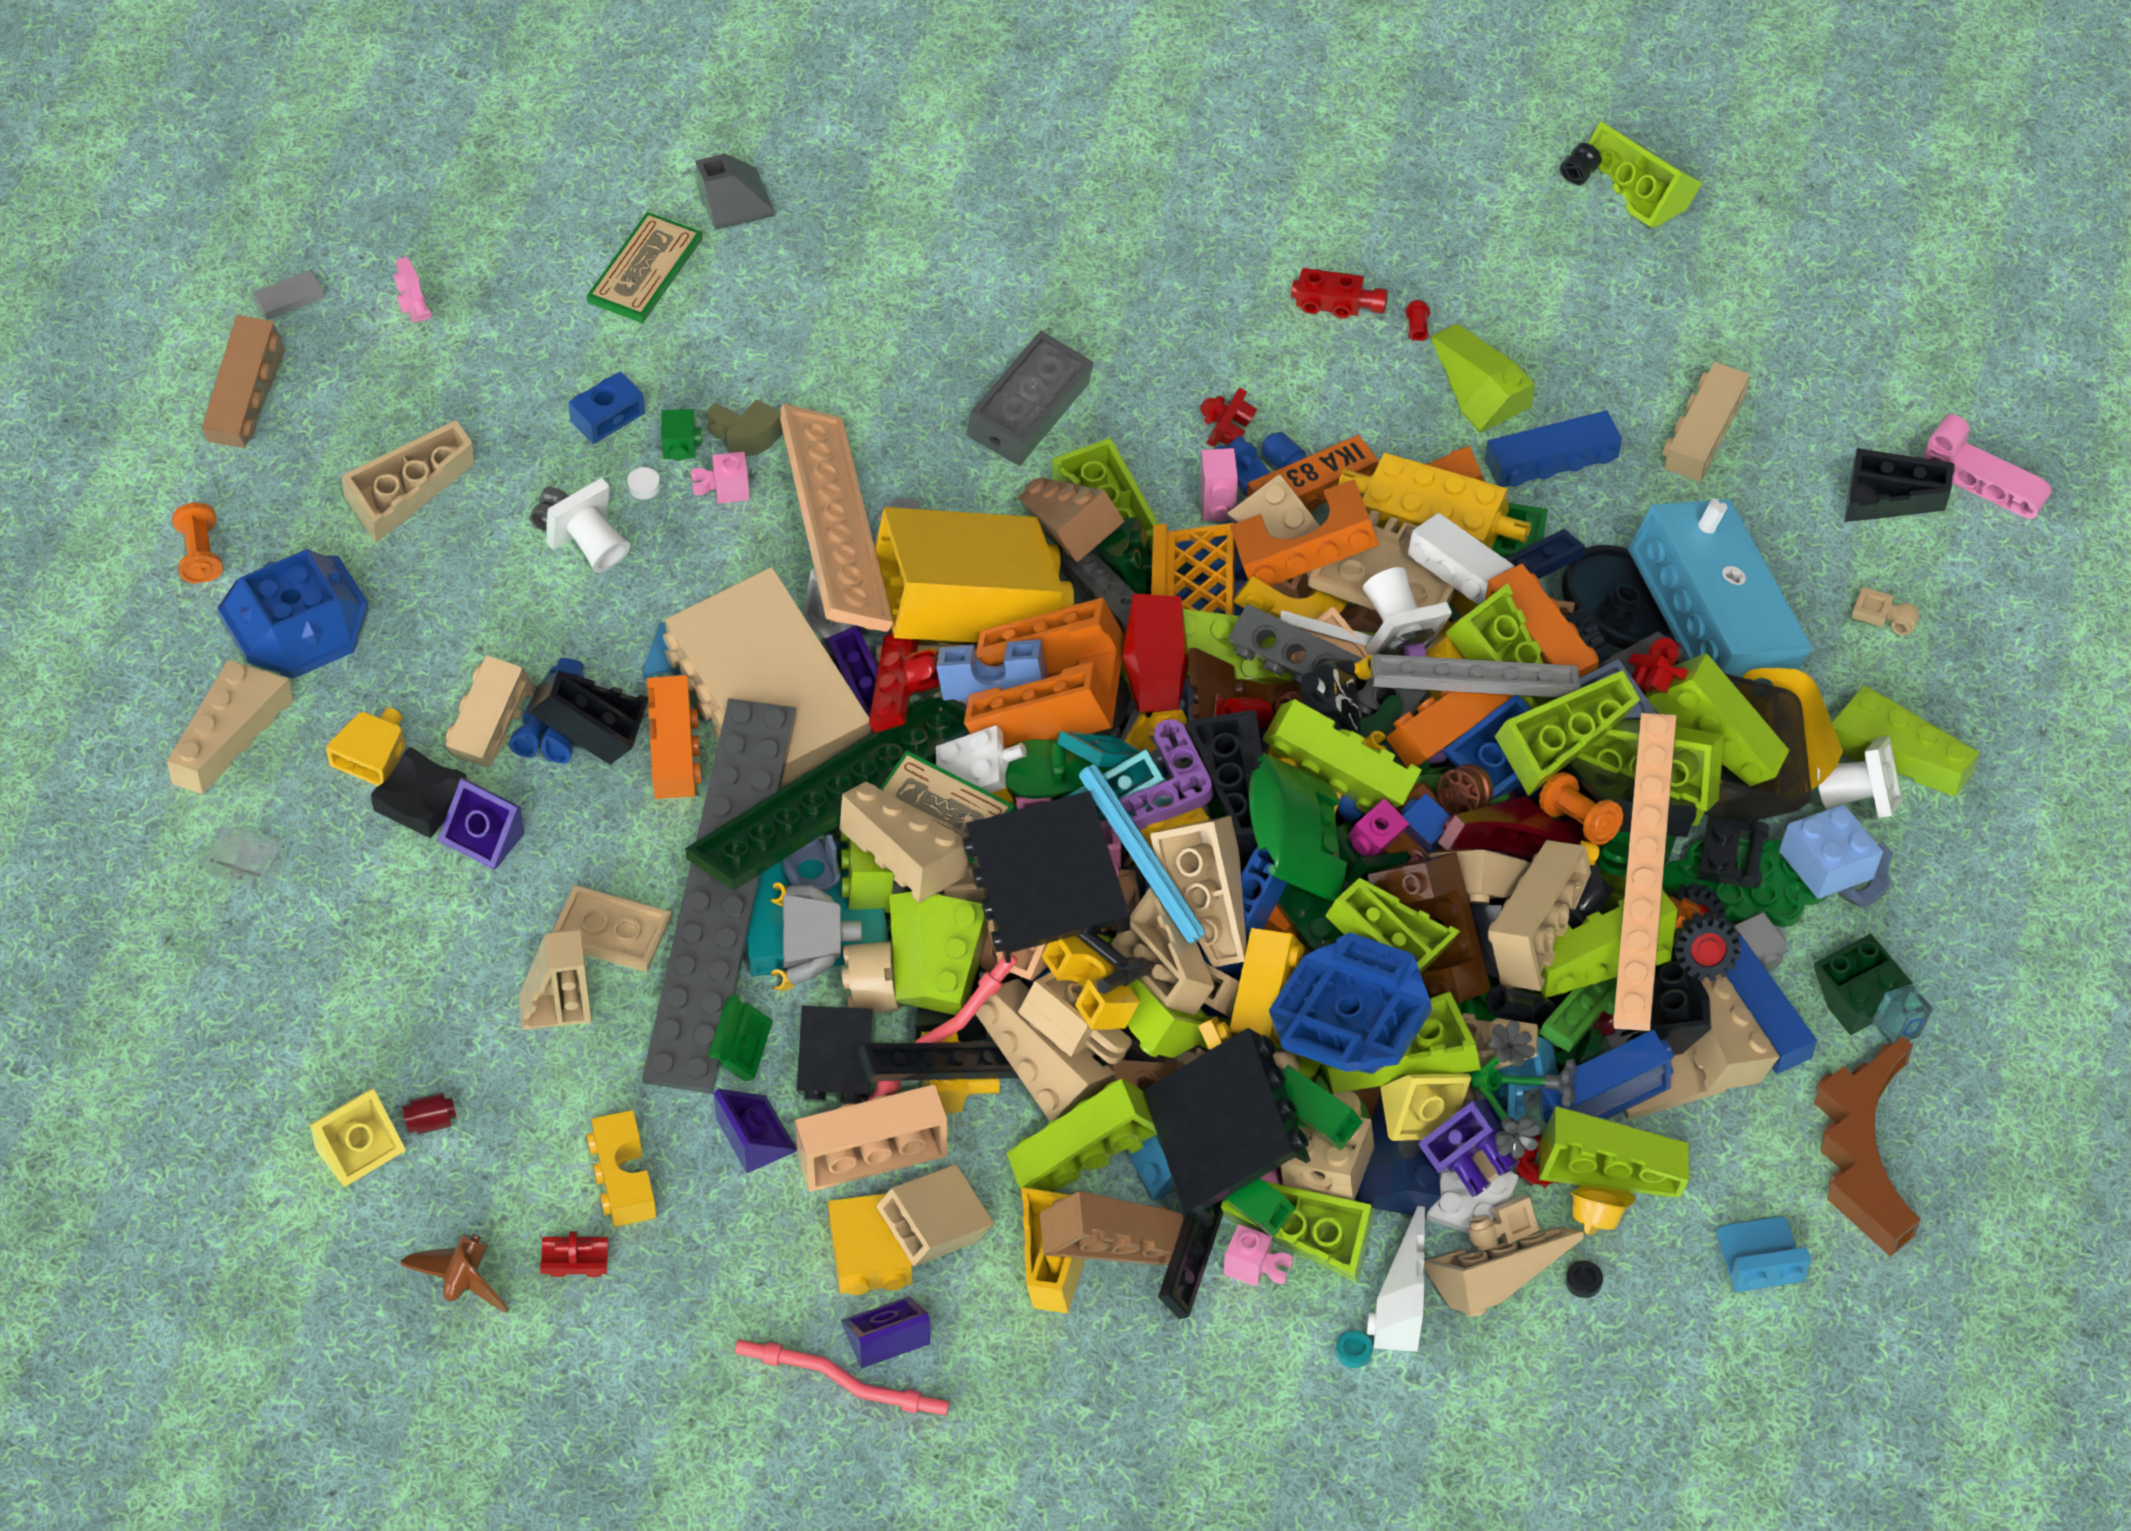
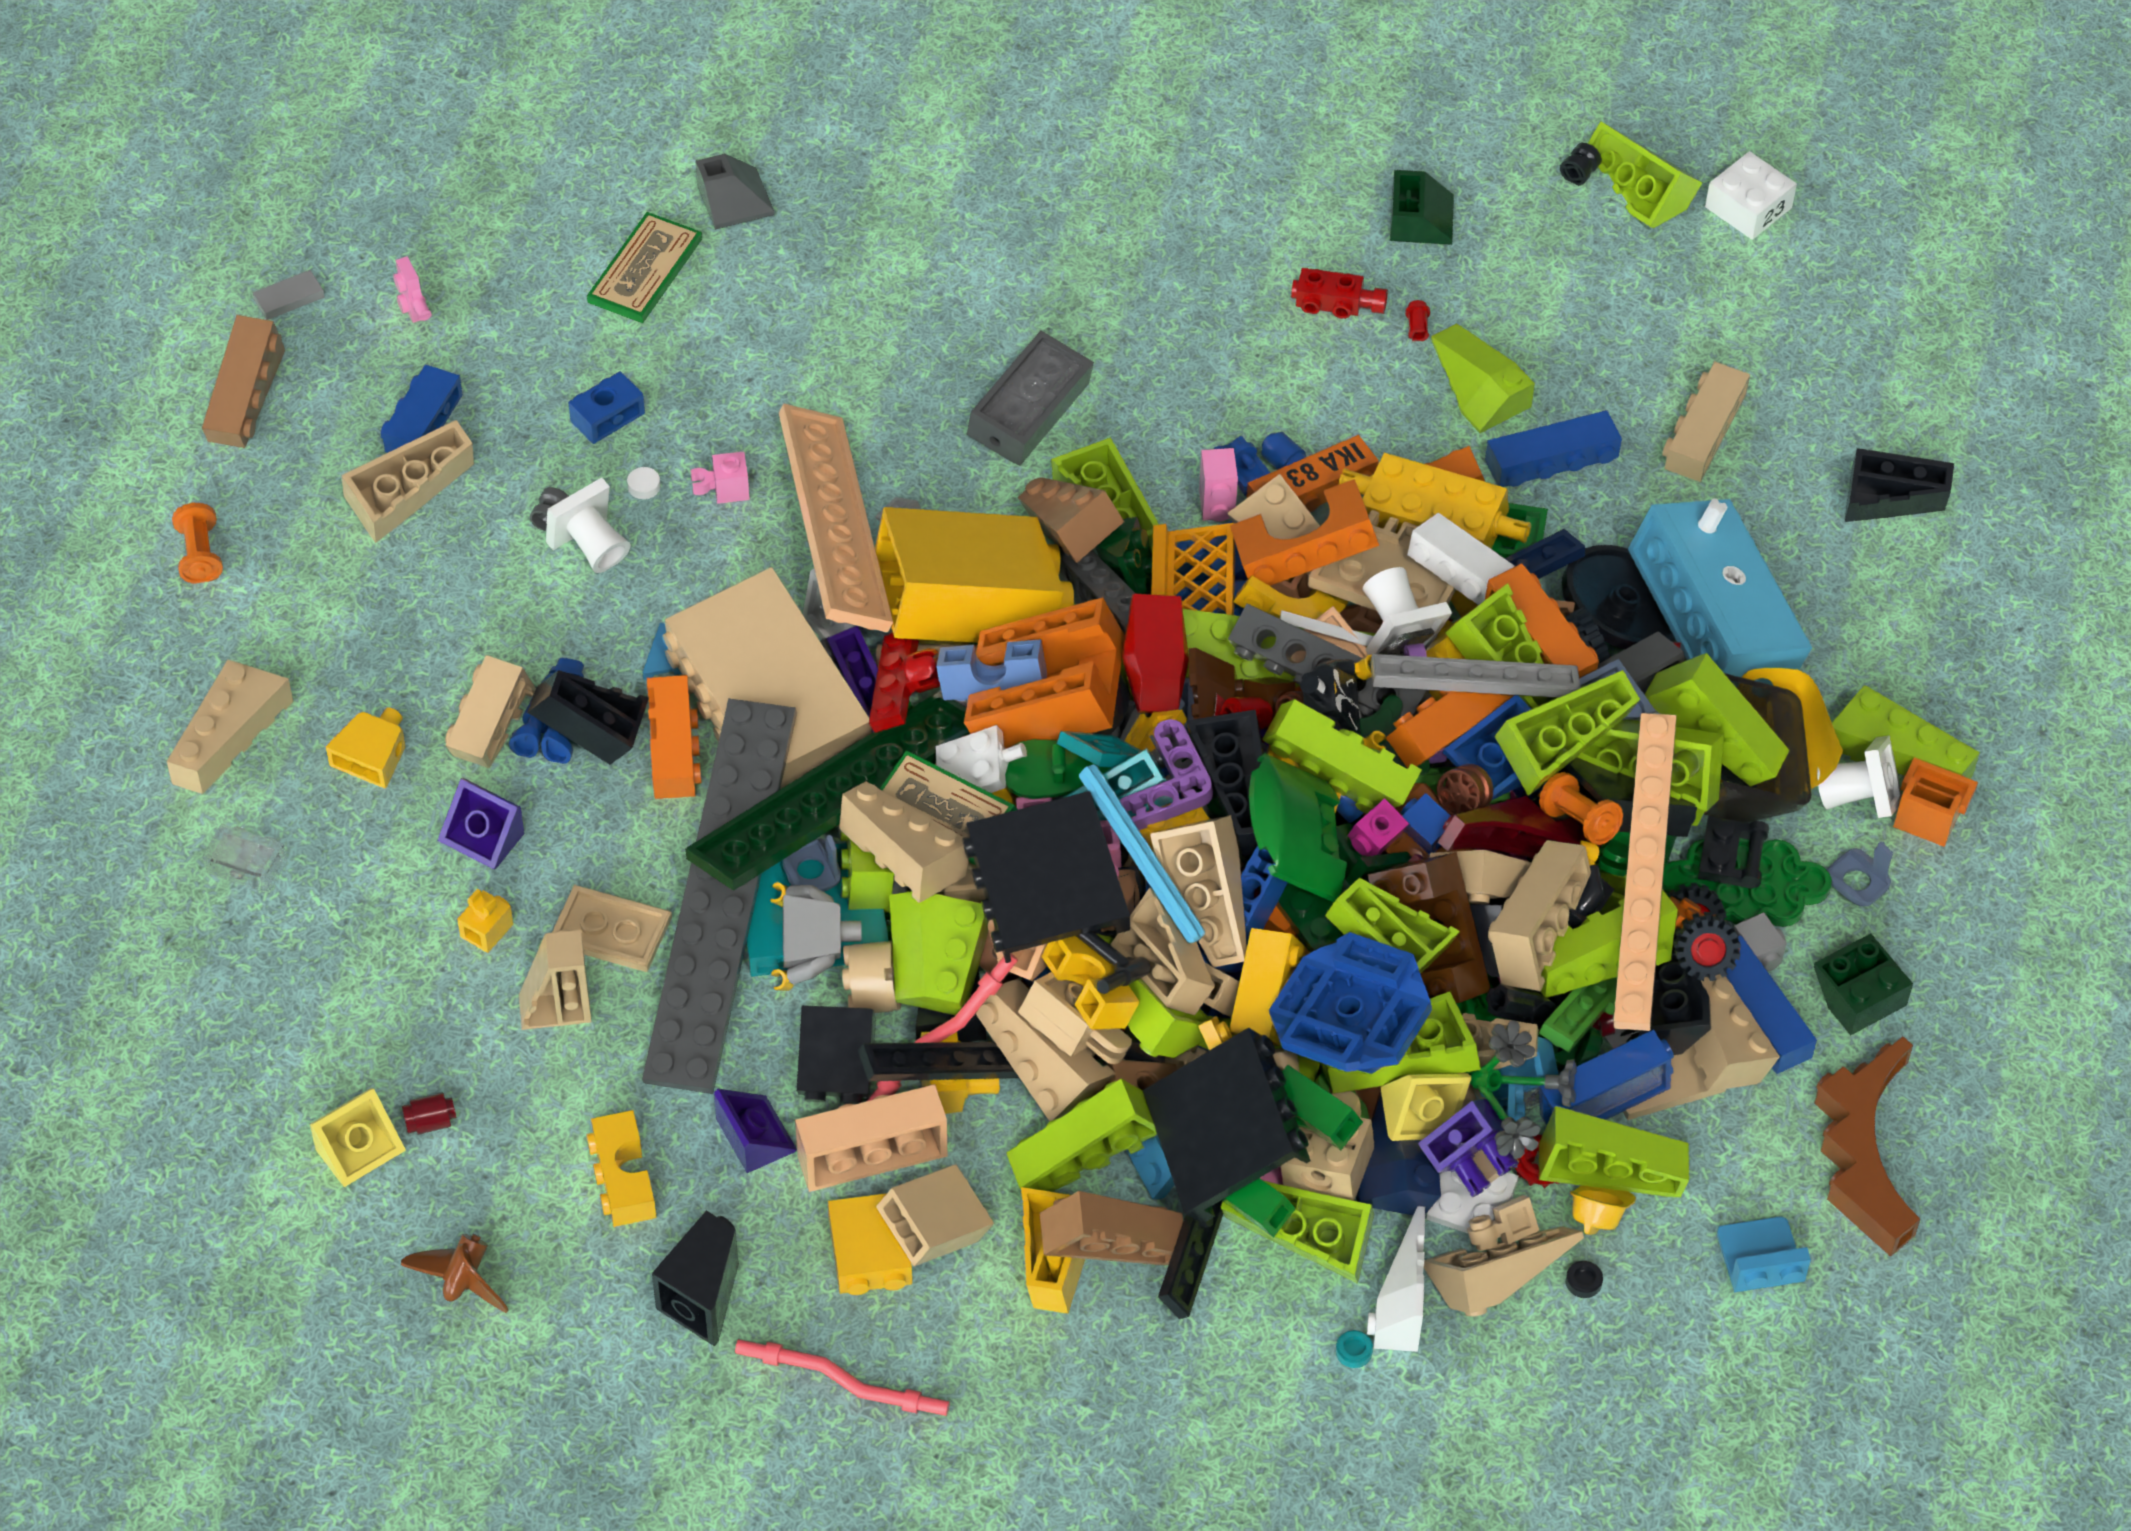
(295, 613): blue piece -> none
(417, 793): black brick -> none
(424, 407): none -> blue brick
(485, 920): none -> yellow brick
(574, 1255): red hips -> none
(679, 434): green brick -> none
(699, 1277): none -> black slope
(740, 1038): green plate -> none
(749, 433): olive brick -> none
(888, 1331): dark purple slope -> none
(1217, 411): red hips -> none
(1251, 1256): bright pink brick -> none
(1420, 209): none -> dark green slope
(1656, 669): red hips -> none
(1750, 195): none -> white brick
(1831, 851): light blue brick -> none
(1877, 607): tan plate -> none
(1902, 1014): clear light blue brick -> none
(1932, 801): none -> orange plate
(1984, 472): bright pink beam -> none

